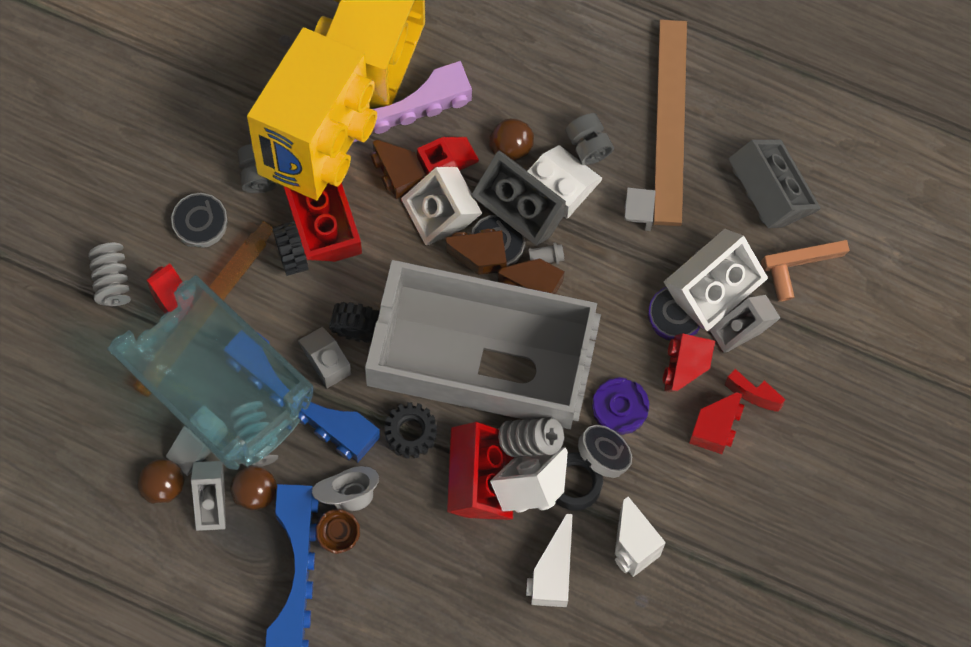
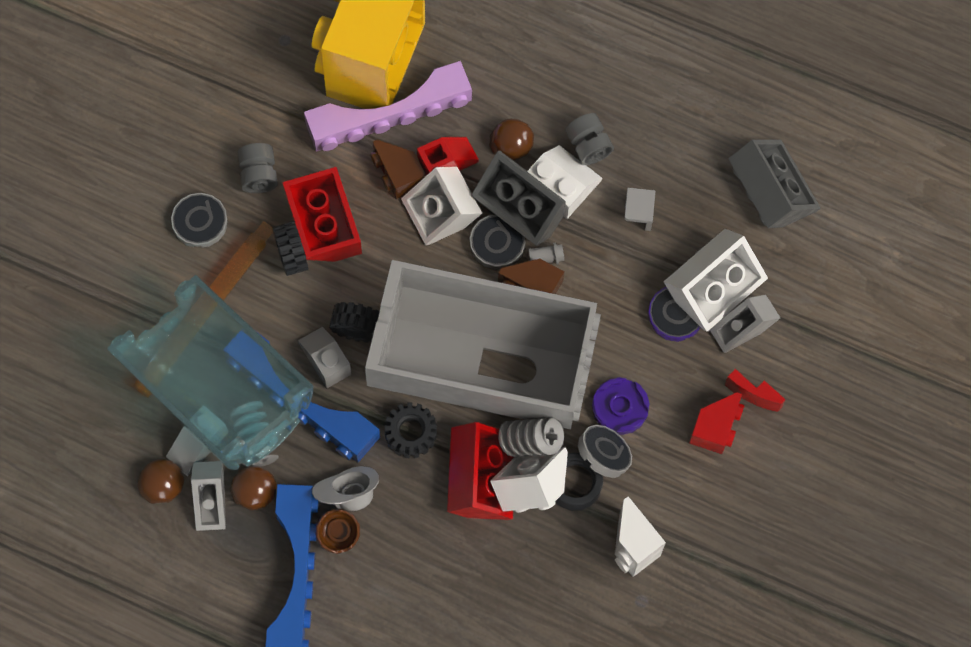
(106, 274): light grey piece -> none
(163, 284): red slope -> none
(312, 114): yellow brick -> none
(479, 252): reddish brown slope -> none
(551, 573): white slope -> none
(670, 123): medium nougat tile -> none
(689, 359): red slope -> none
(779, 264): nougat piece -> none

